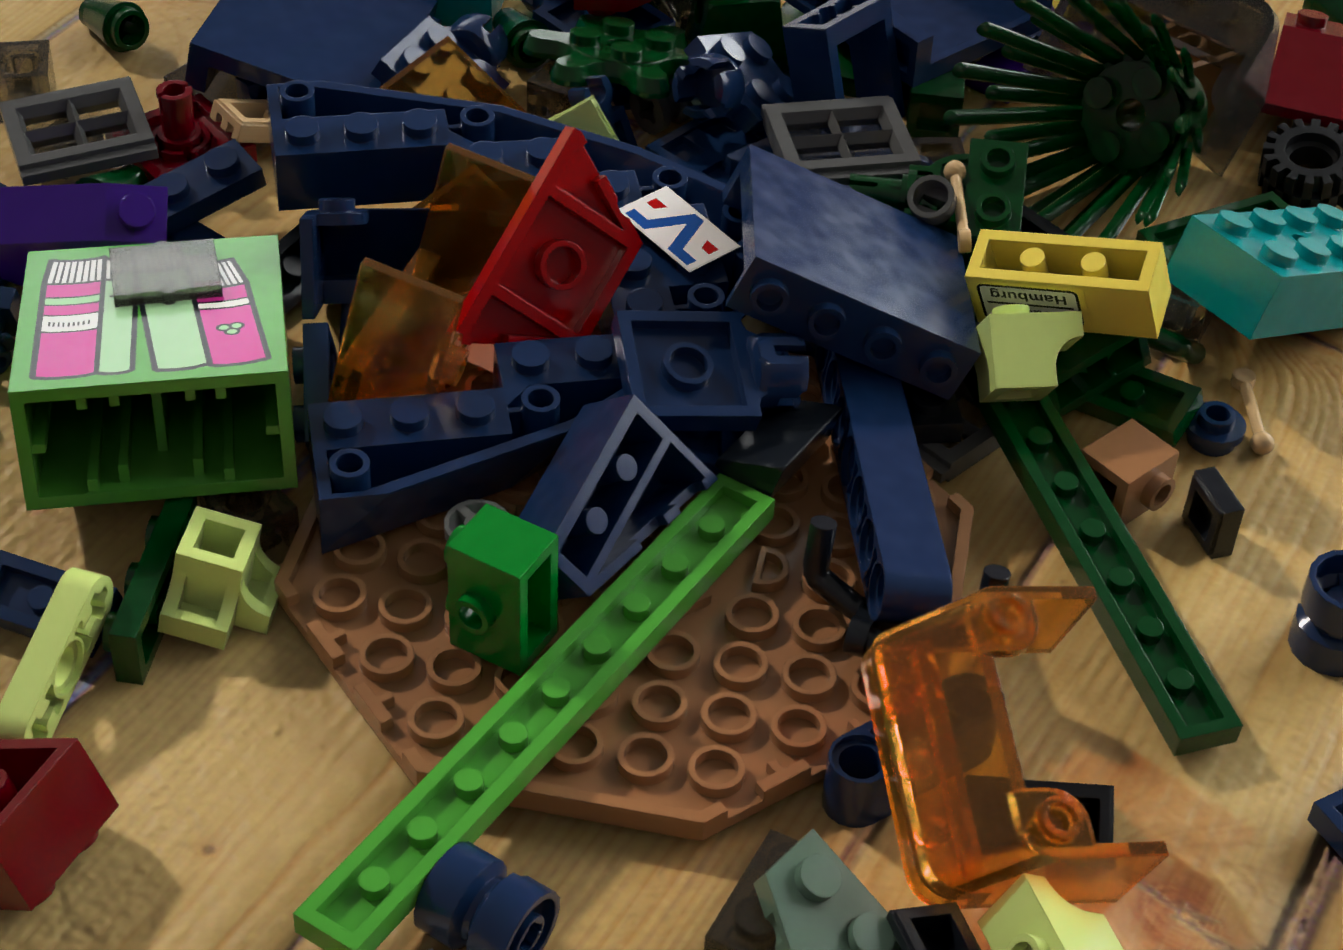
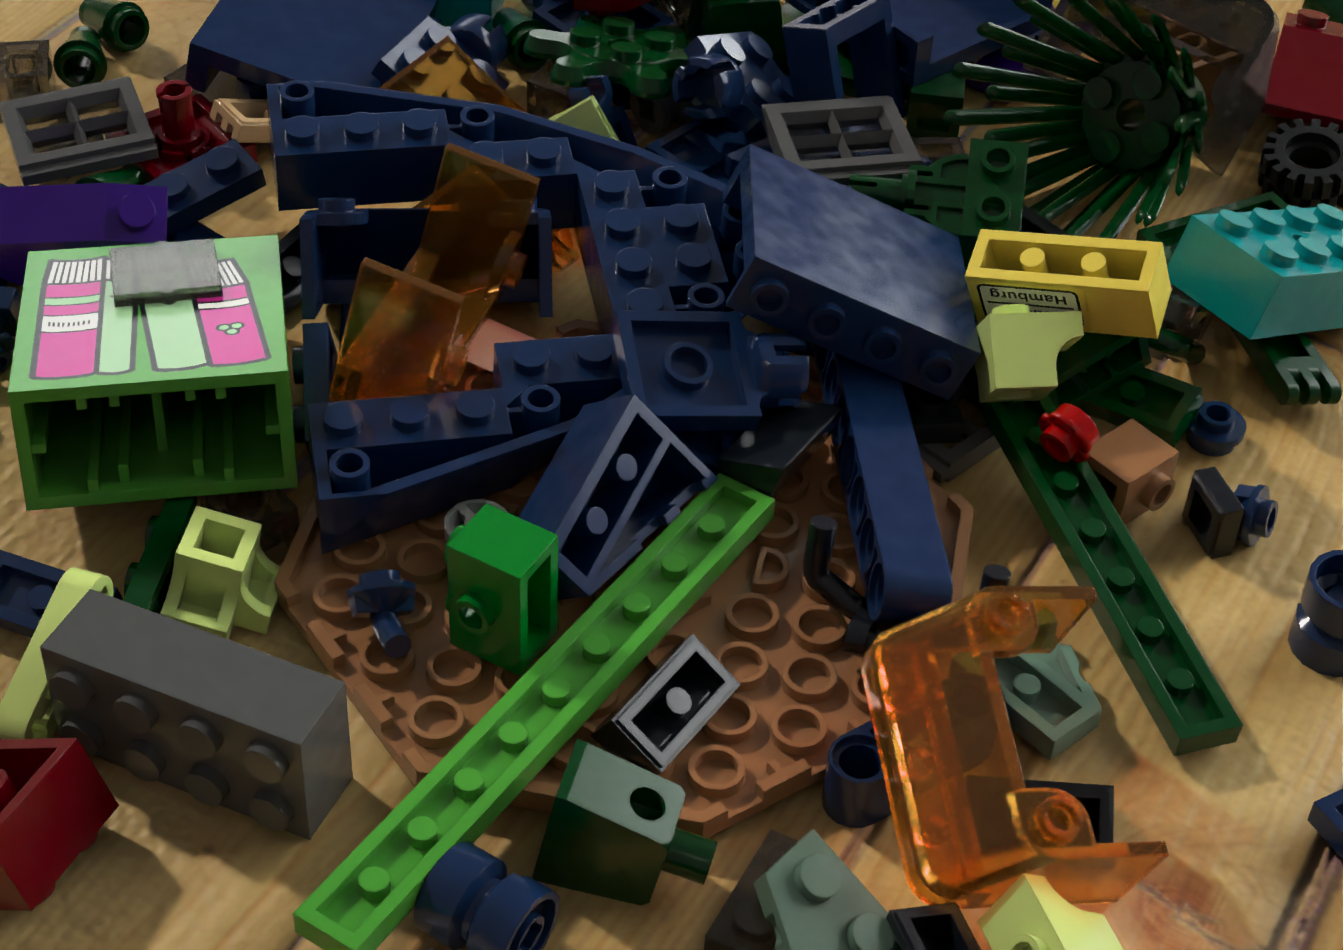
(80, 58): none -> dark green cone
(200, 713): none -> dark grey brick
(382, 599): none -> dark blue plate
(555, 256): red wing -> none
(617, 830): none -> dark green torso
(667, 707): none -> black slope
(678, 229): white sticker -> none
(938, 193): dark grey hinge -> none
(955, 172): tan hinge -> none
(1048, 699): none -> sand green wing
(1068, 433): none -> red plate
(1244, 381): tan hinge -> none
(1259, 513): none -> dark blue plate
(1292, 369): none -> dark green hinge

